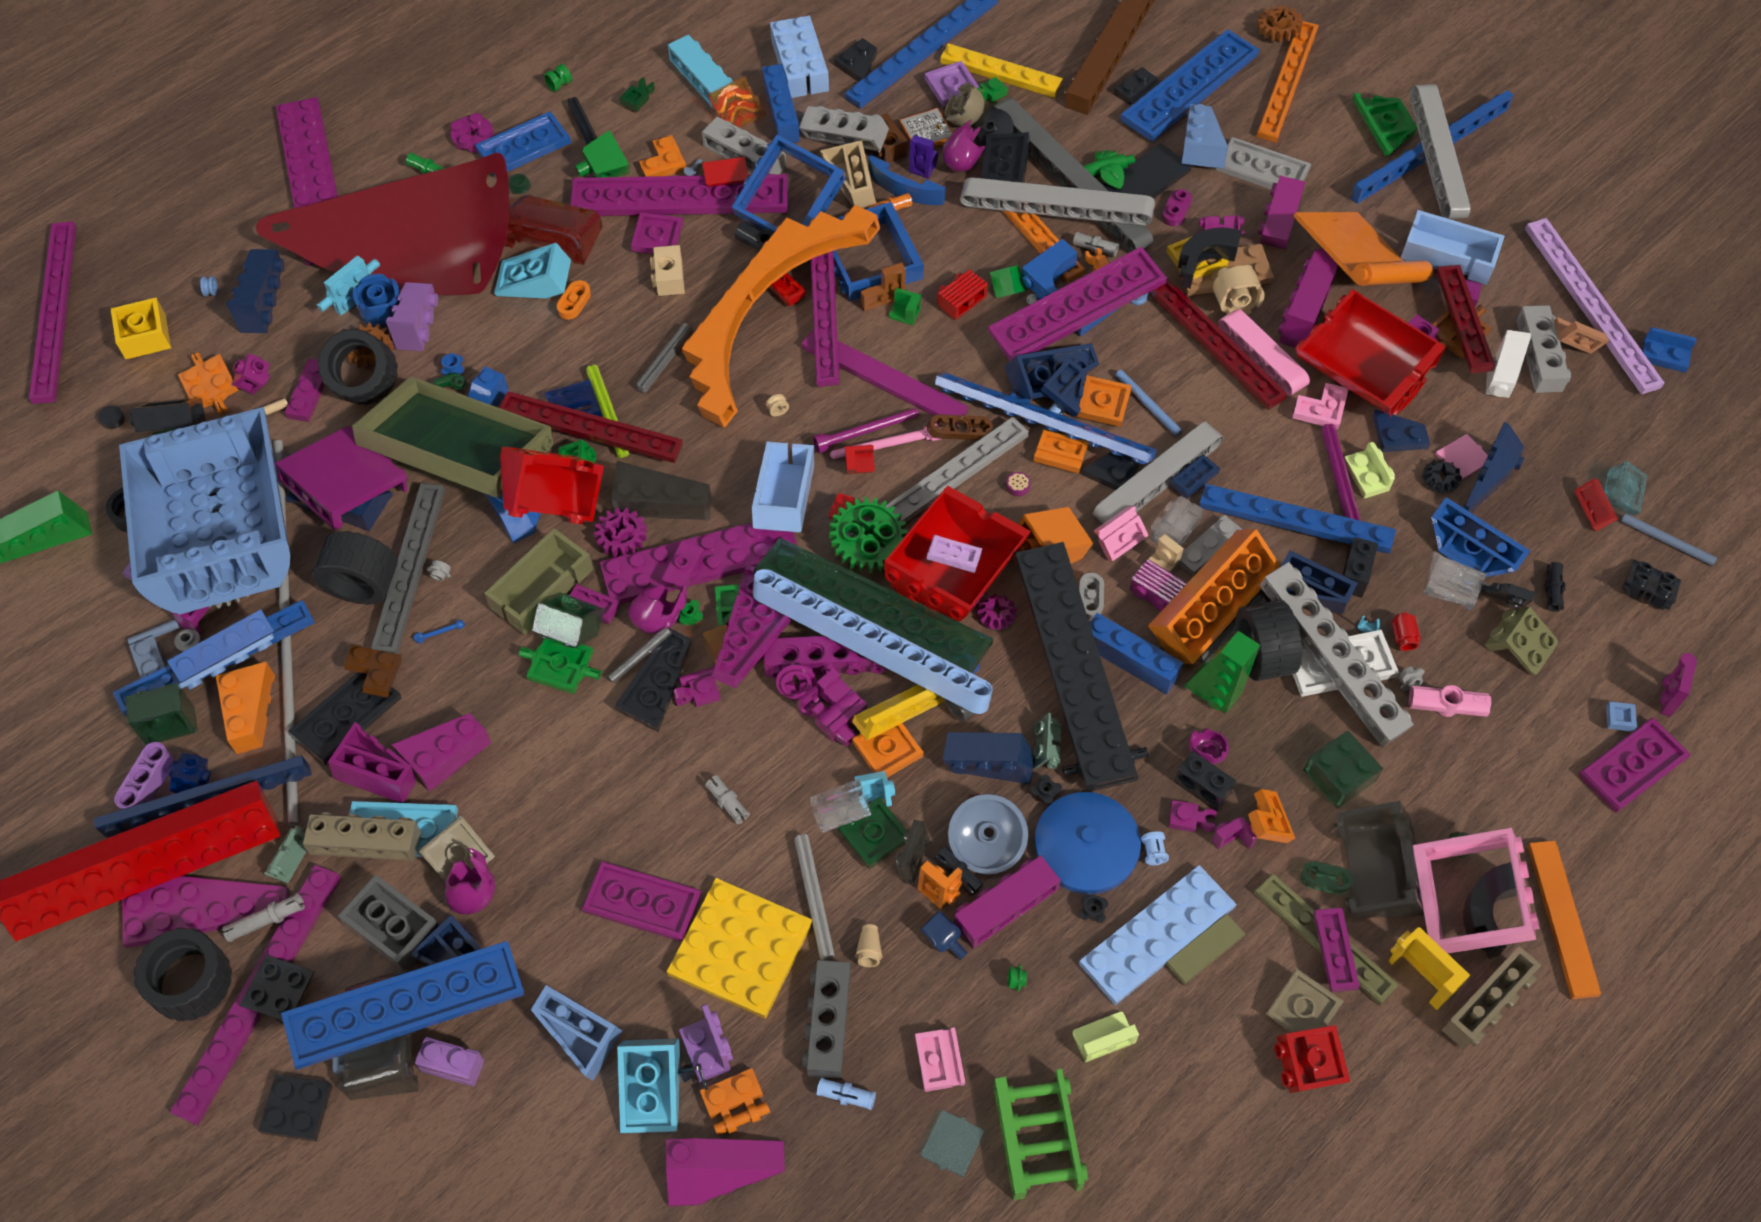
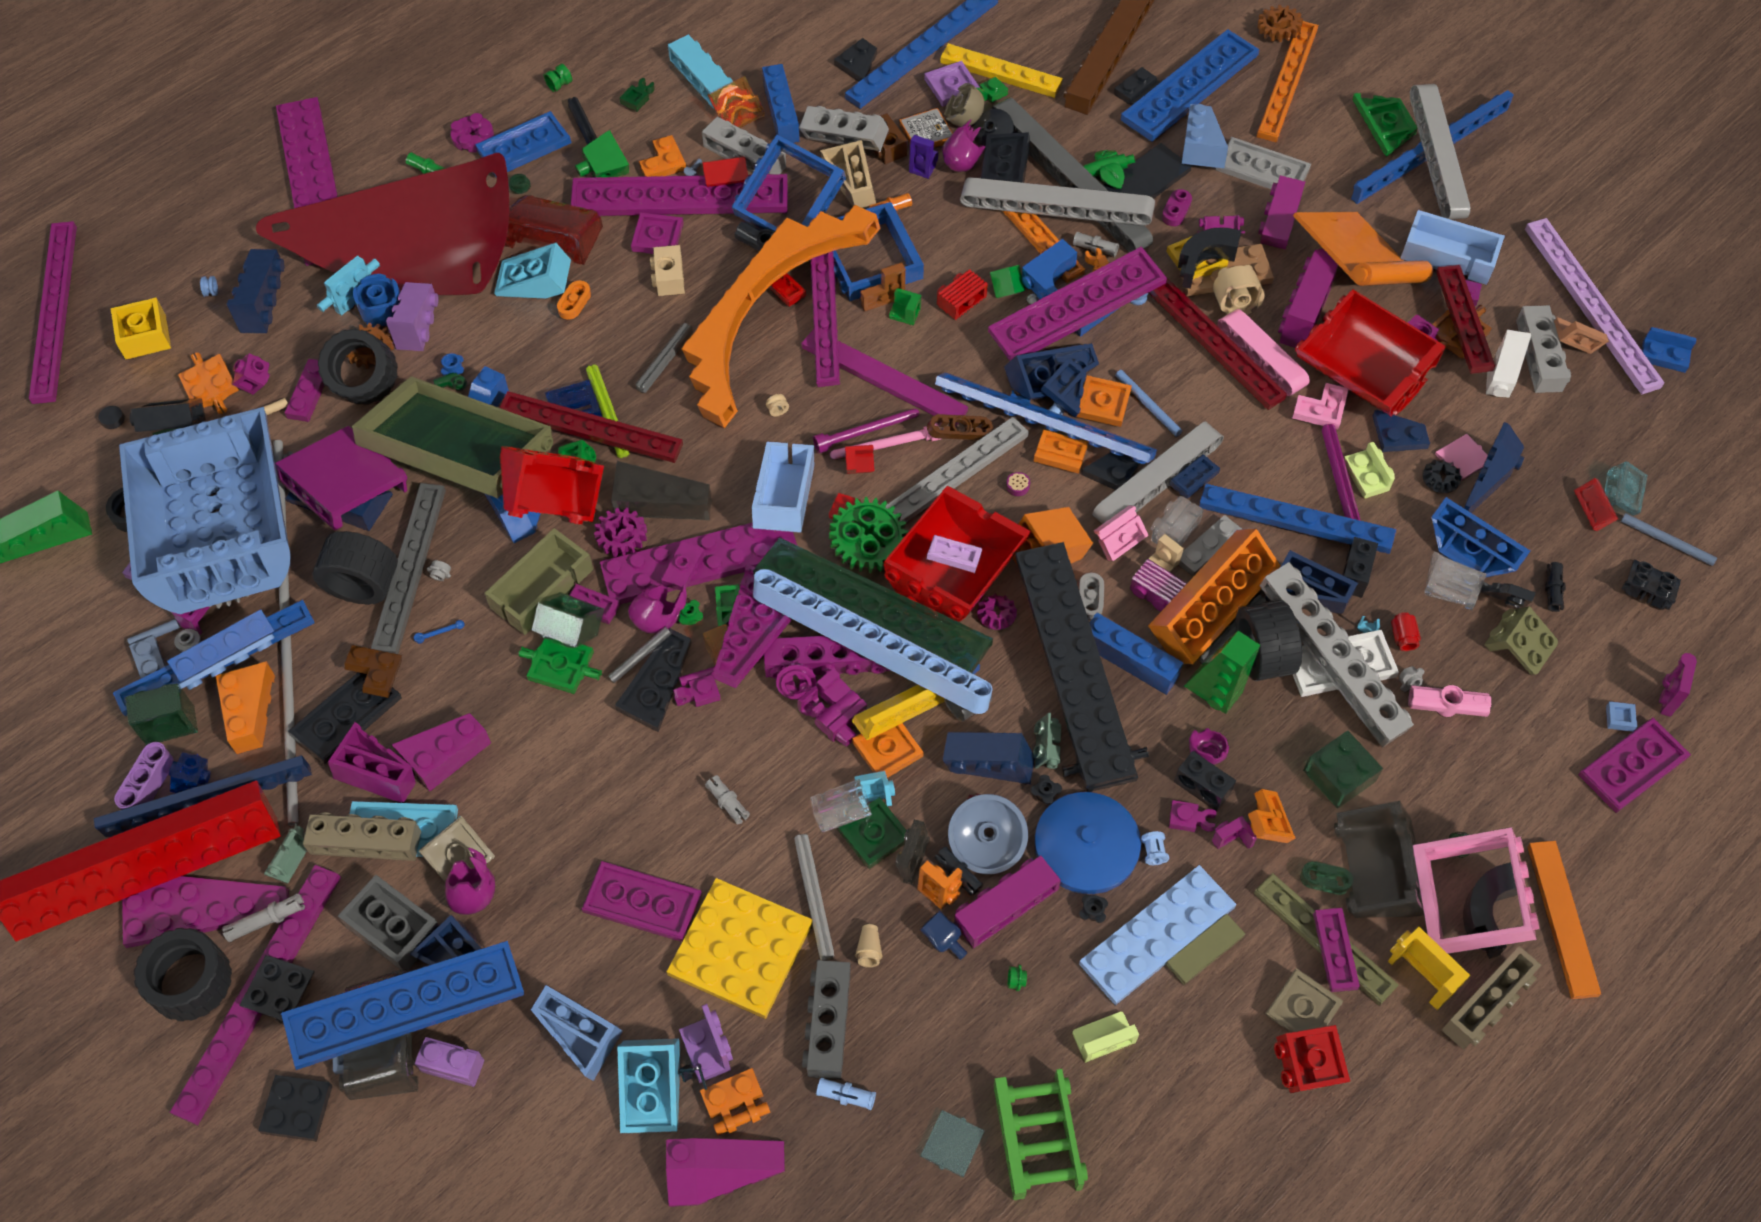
(800, 54): light blue piece -> none
(927, 194): blue slope -> none
(939, 1059): bright pink plate -> none

